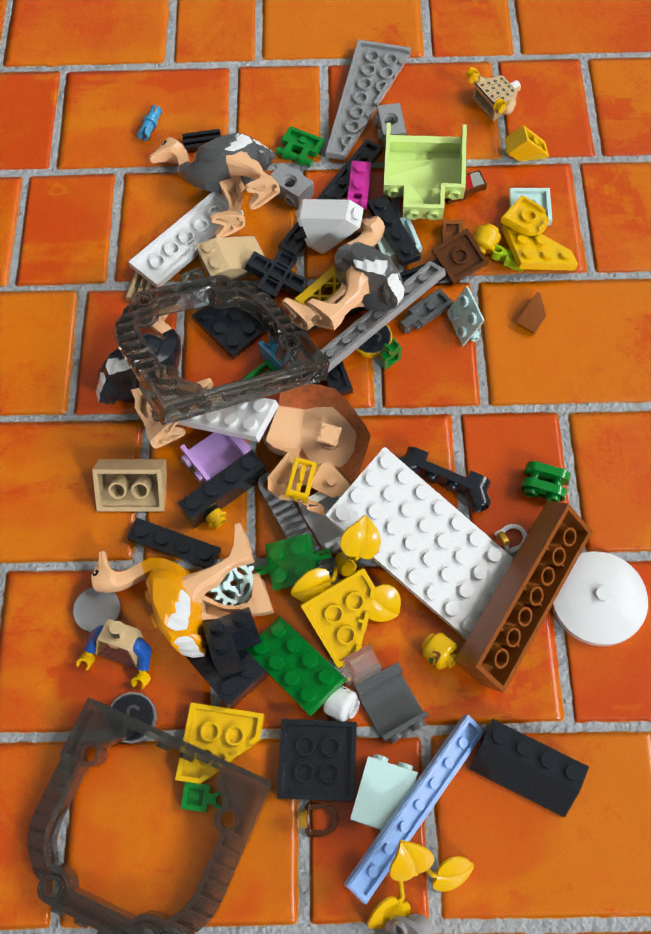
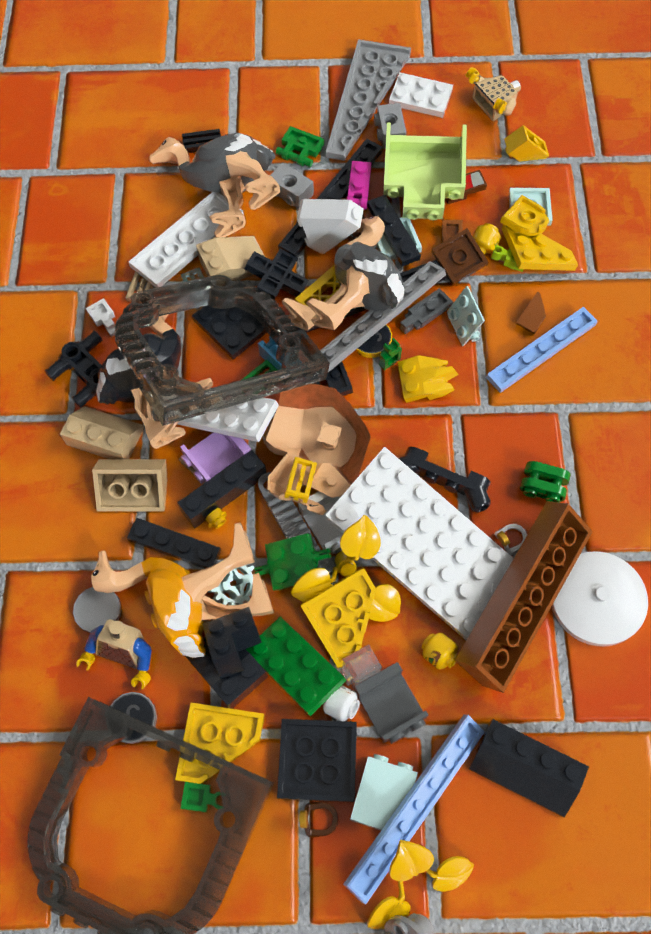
(82, 364): none -> black piece
(101, 433): none -> tan slope
(102, 314): none -> white plate
(149, 122): dark azure pin -> none
(421, 94): none -> white plate
(425, 378): none -> yellow plate
(541, 349): none -> light blue plate

